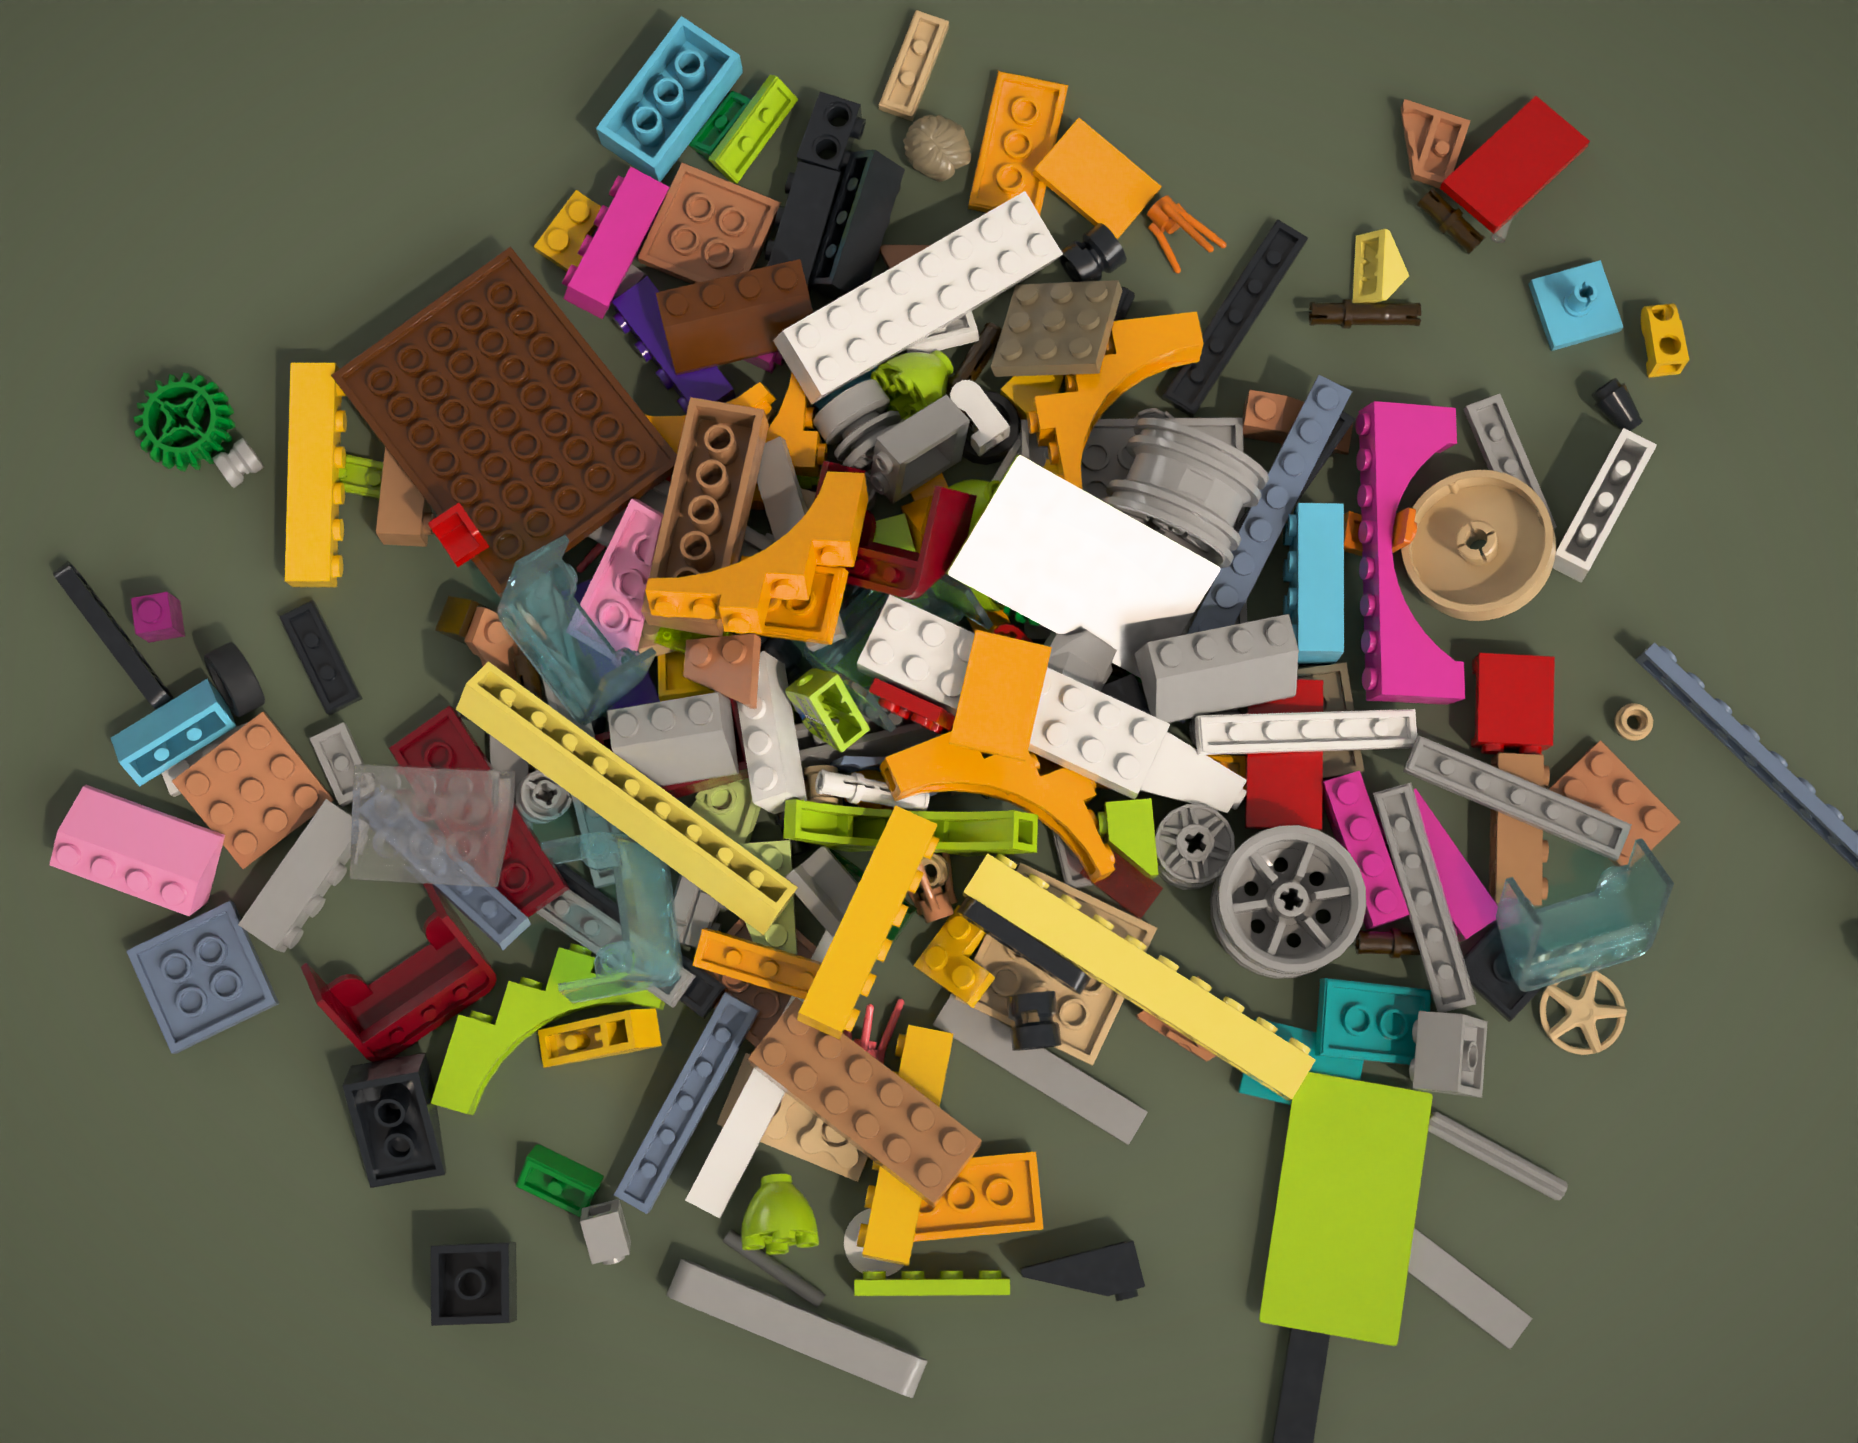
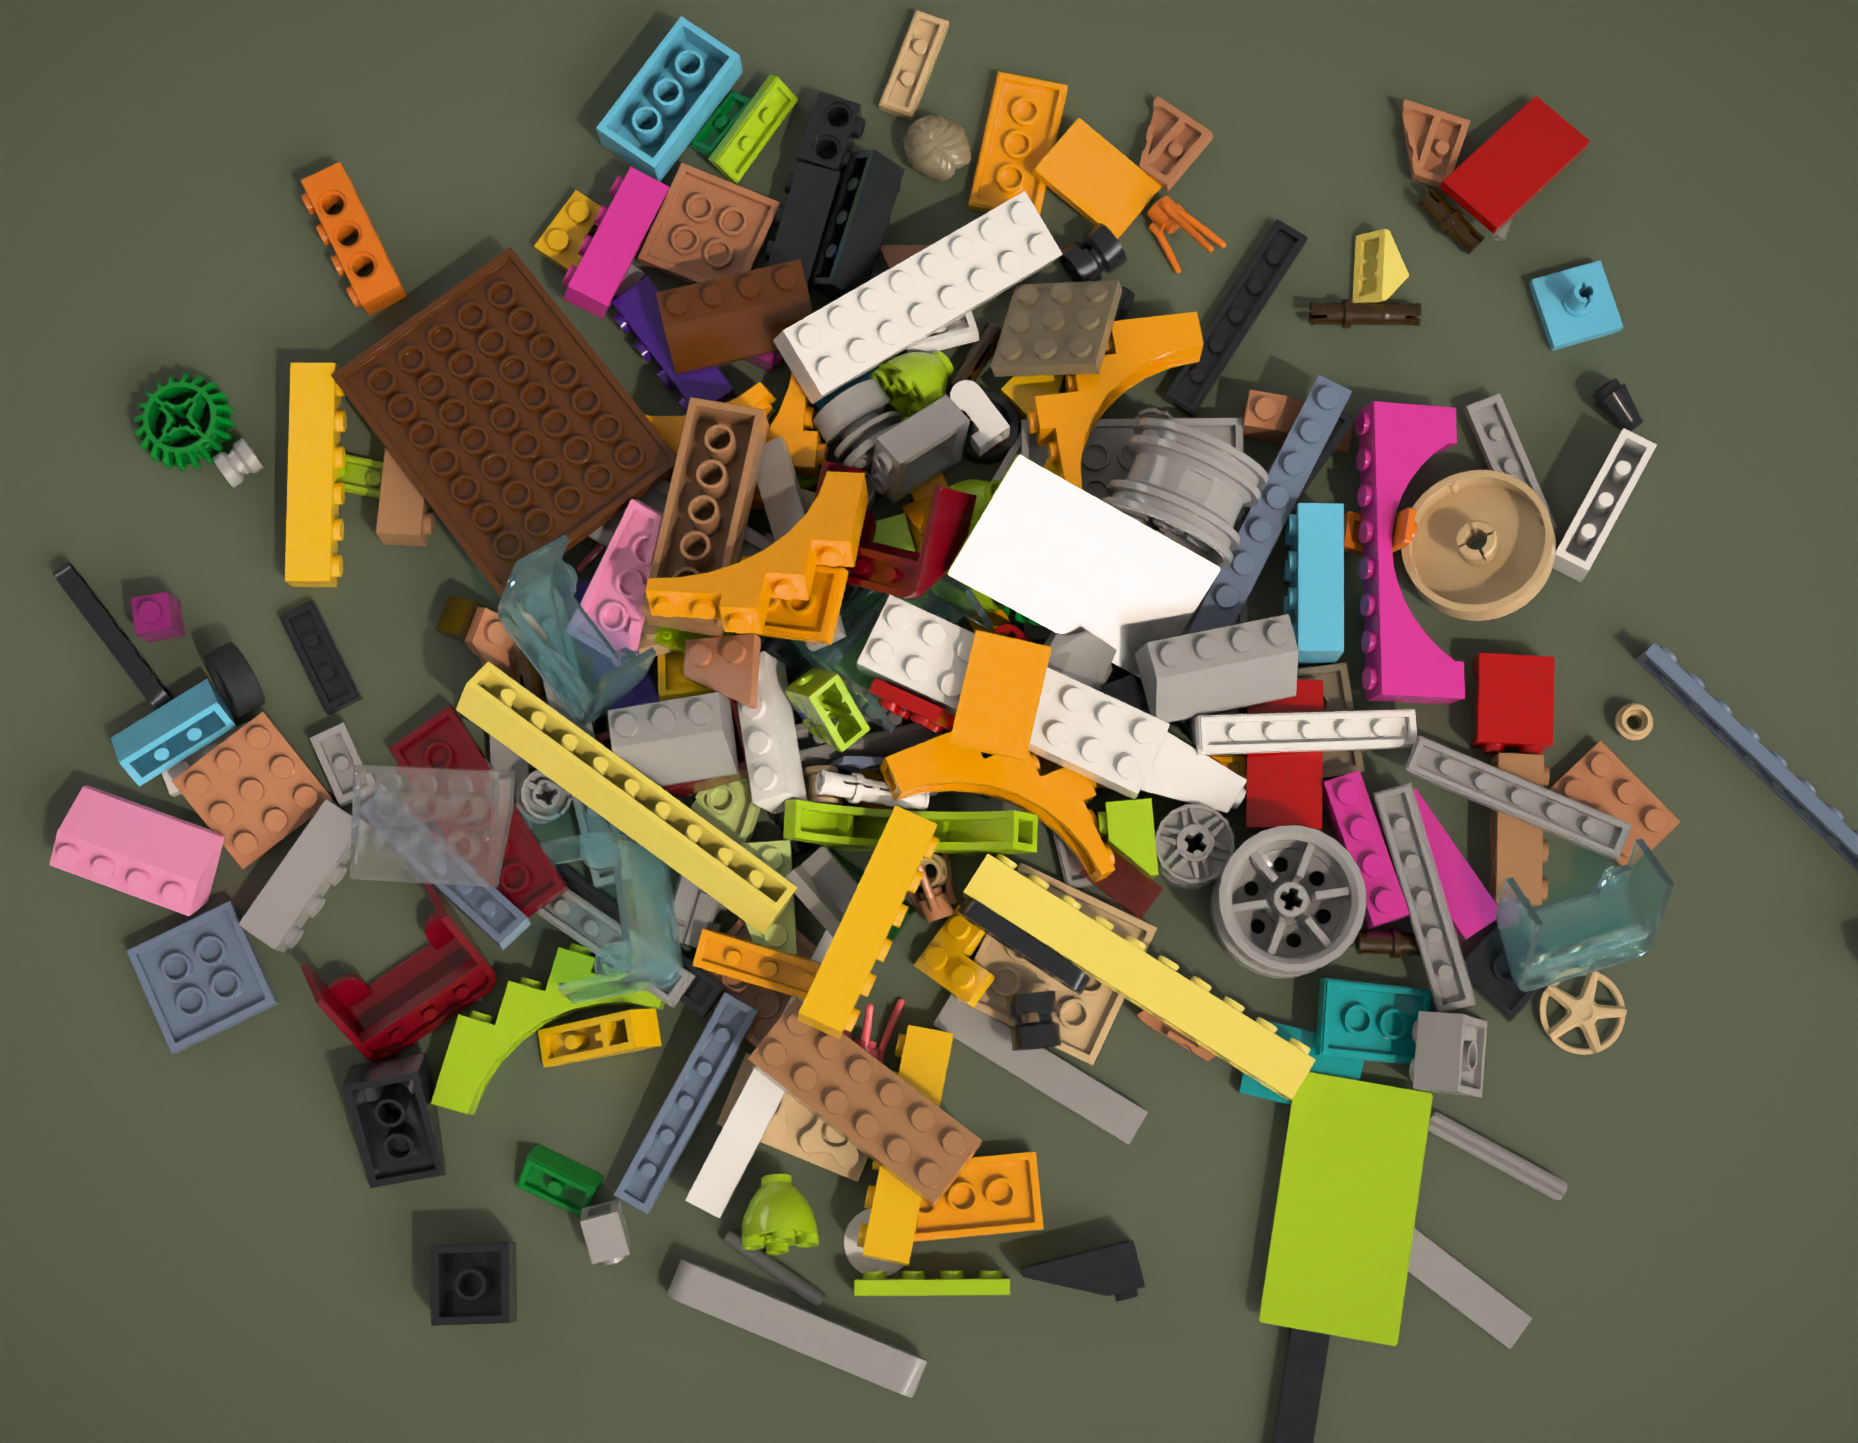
(334, 188): none -> orange brick
(458, 534): red panel -> none
(1171, 144): none -> nougat wing
(1663, 340): yellow leg -> none

